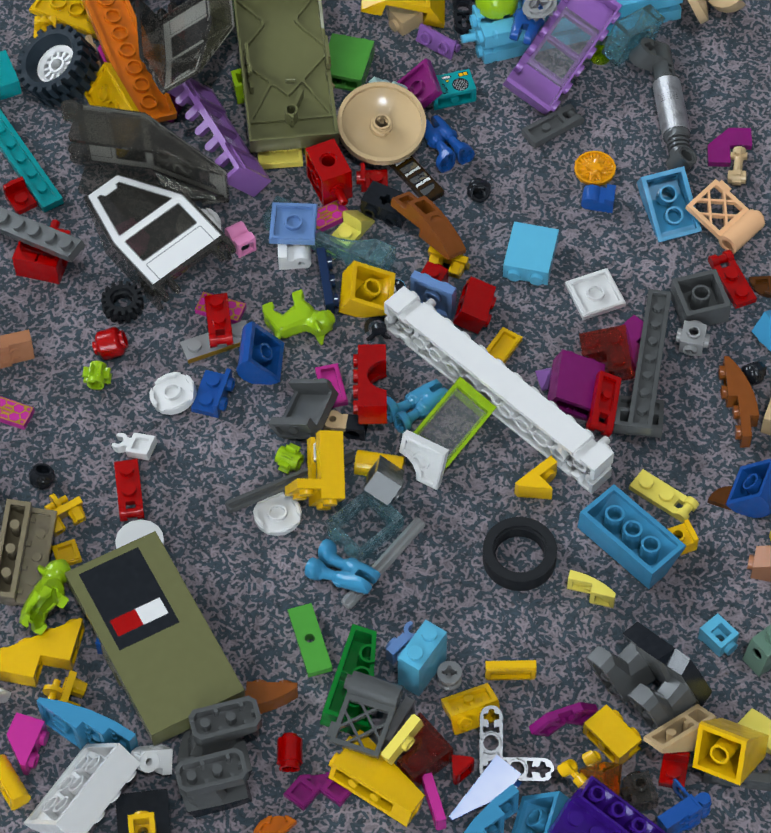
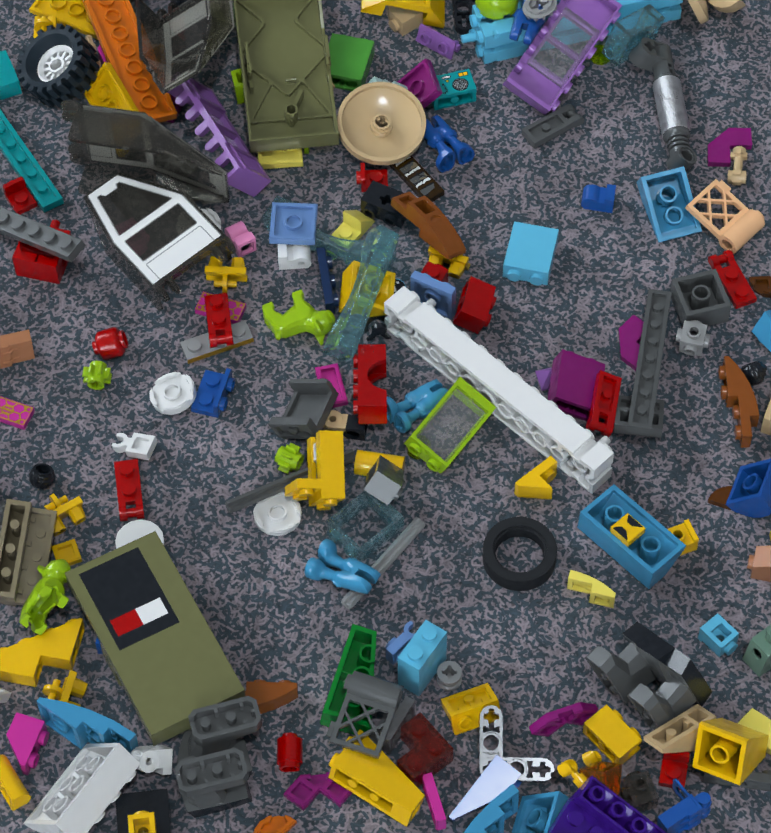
(122, 291): black tyre -> none
(226, 276): none -> yellow hips
(259, 356): blue brick -> none
(305, 628): bright green tile -> none
(329, 172): red piece -> none
(330, 215): dark pink tile -> none
(349, 327): none -> clear light blue arch
(403, 739): light yellow plate -> none
(427, 458): white tile -> none
(461, 767): red slope -> none
(479, 190): black piece -> none
(504, 344): yellow tile -> none
(510, 670): yellow tile -> none
(594, 168): light orange wheel -> none
(595, 294): white tile -> none
(610, 346): clear red brick -> none
(627, 529): none -> yellow tile
(663, 495): light yellow plate -> none

